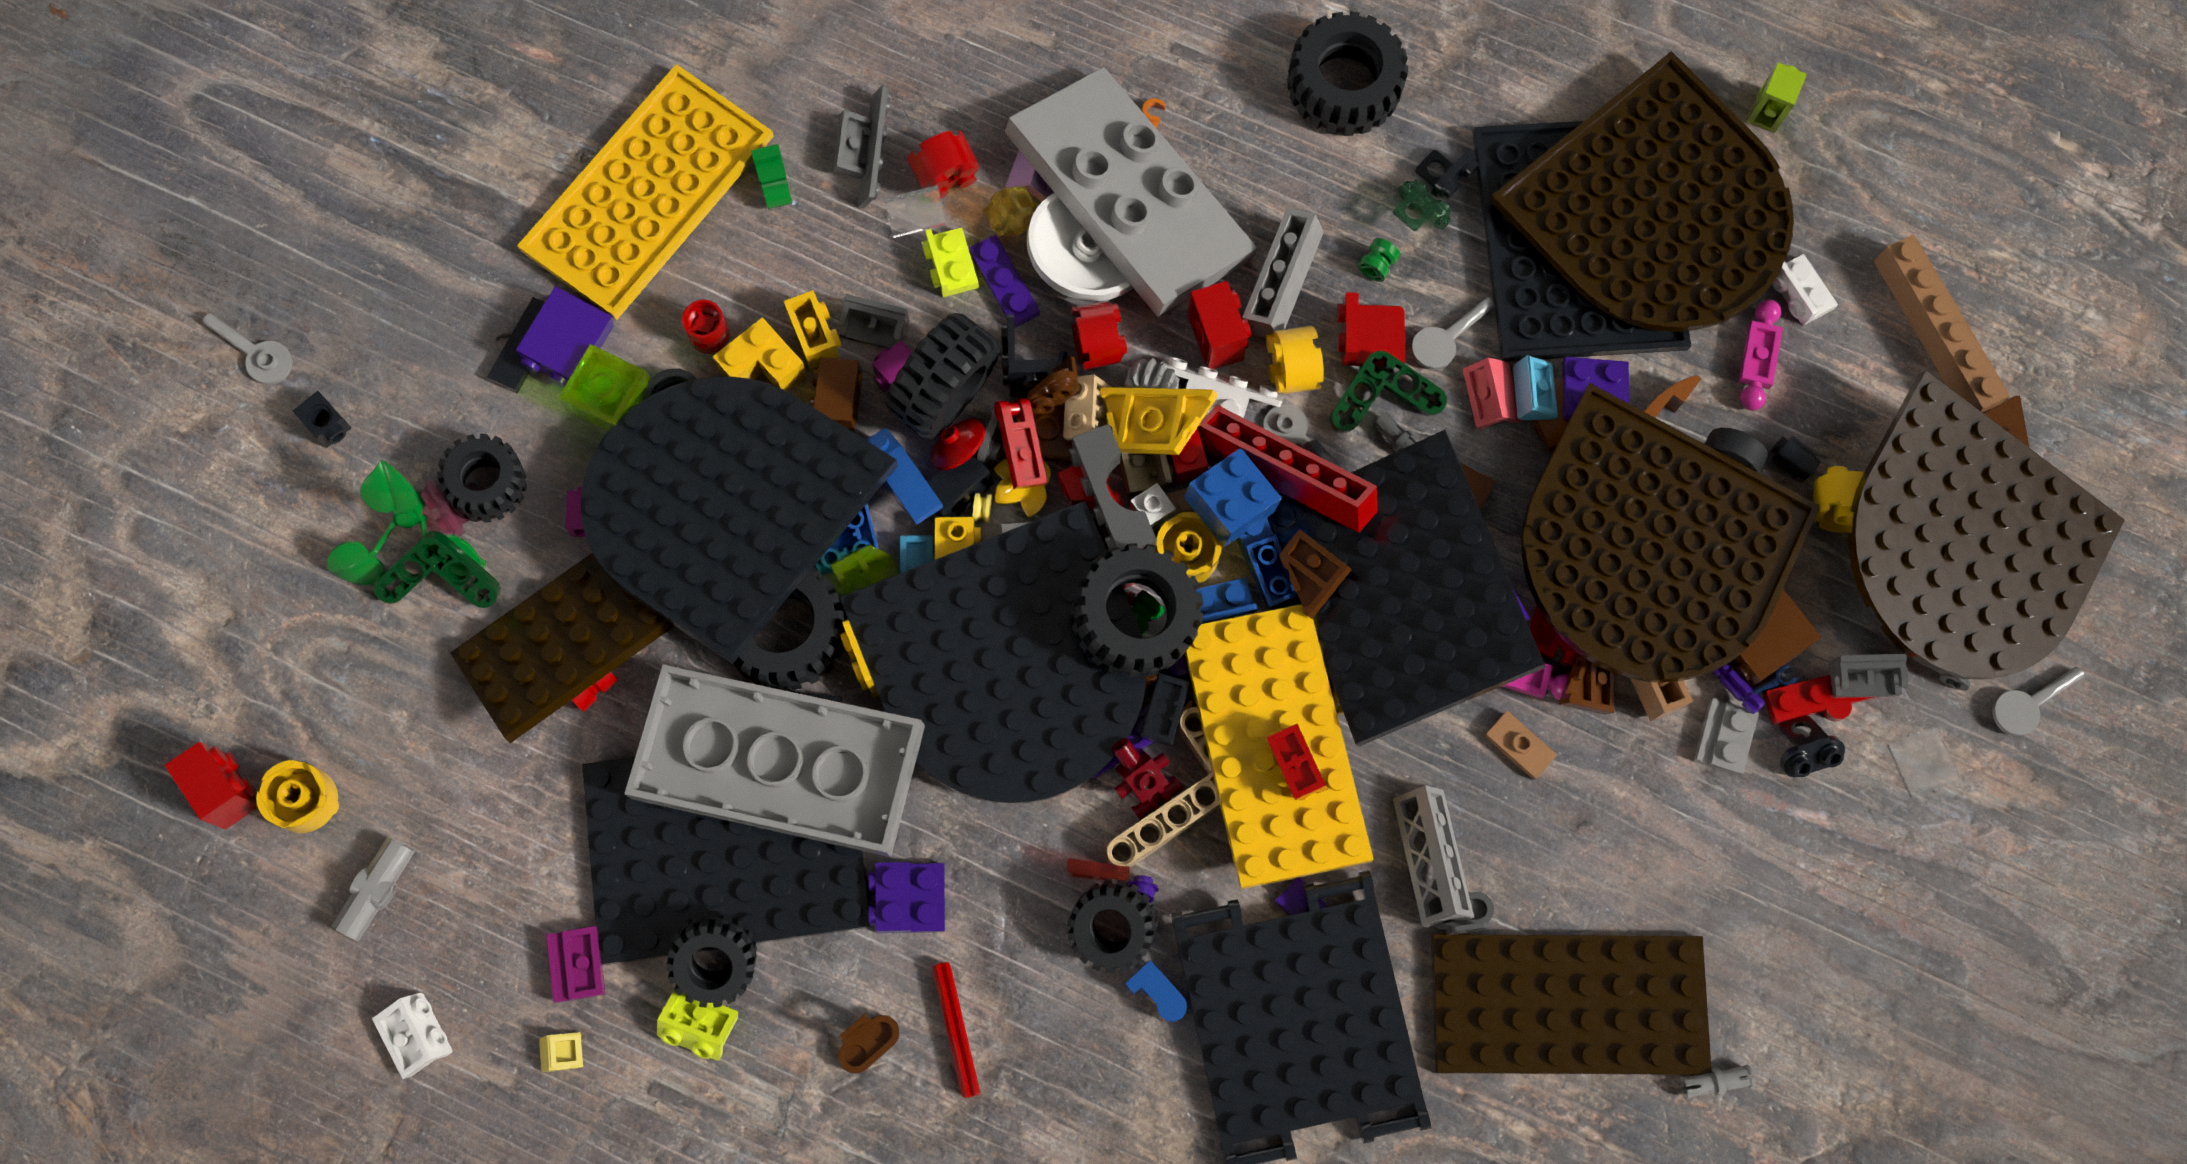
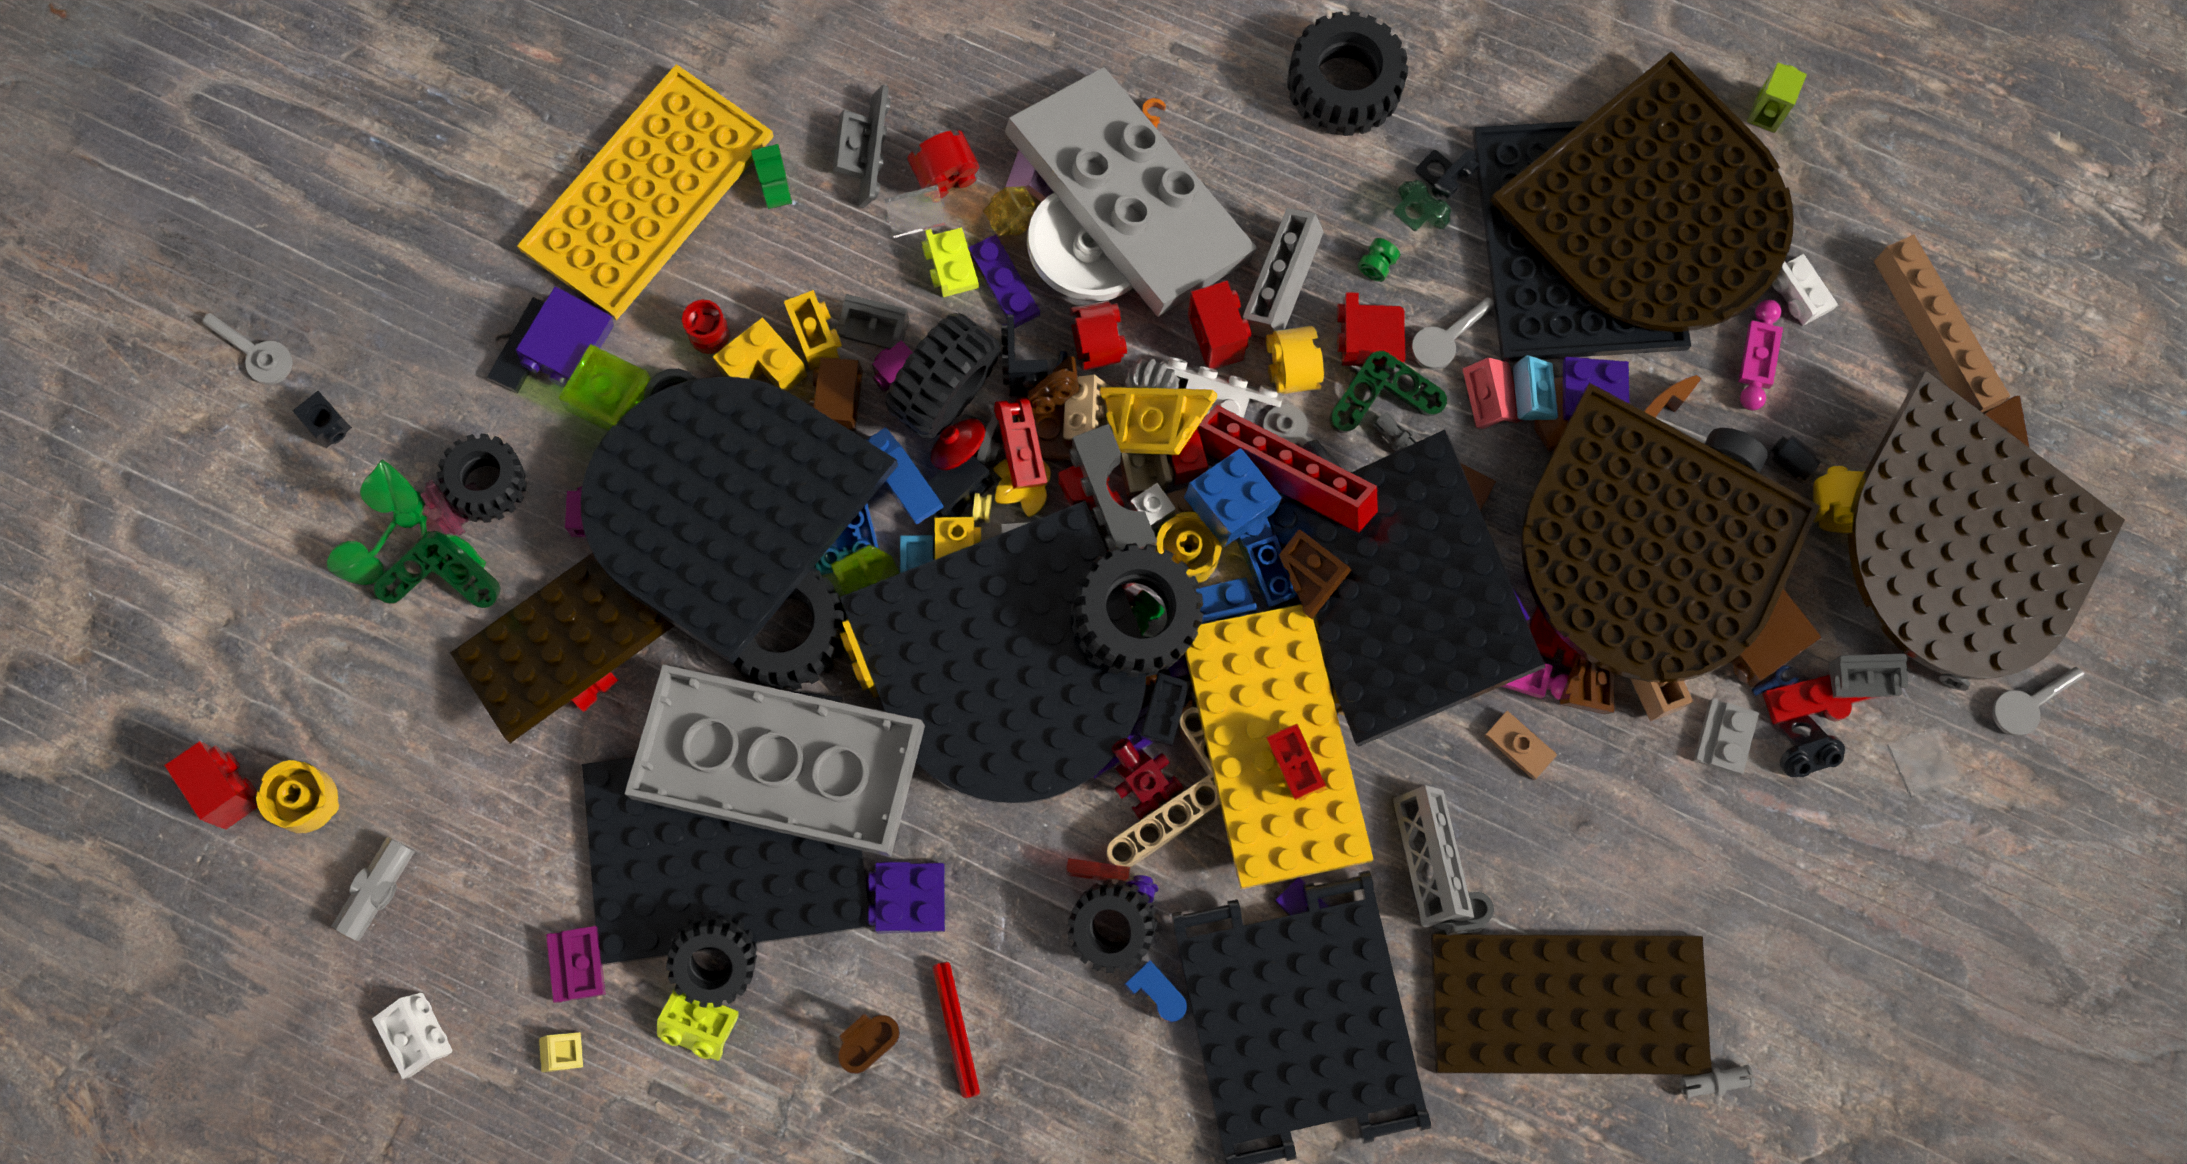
(1739, 688): dark purple axle -> none

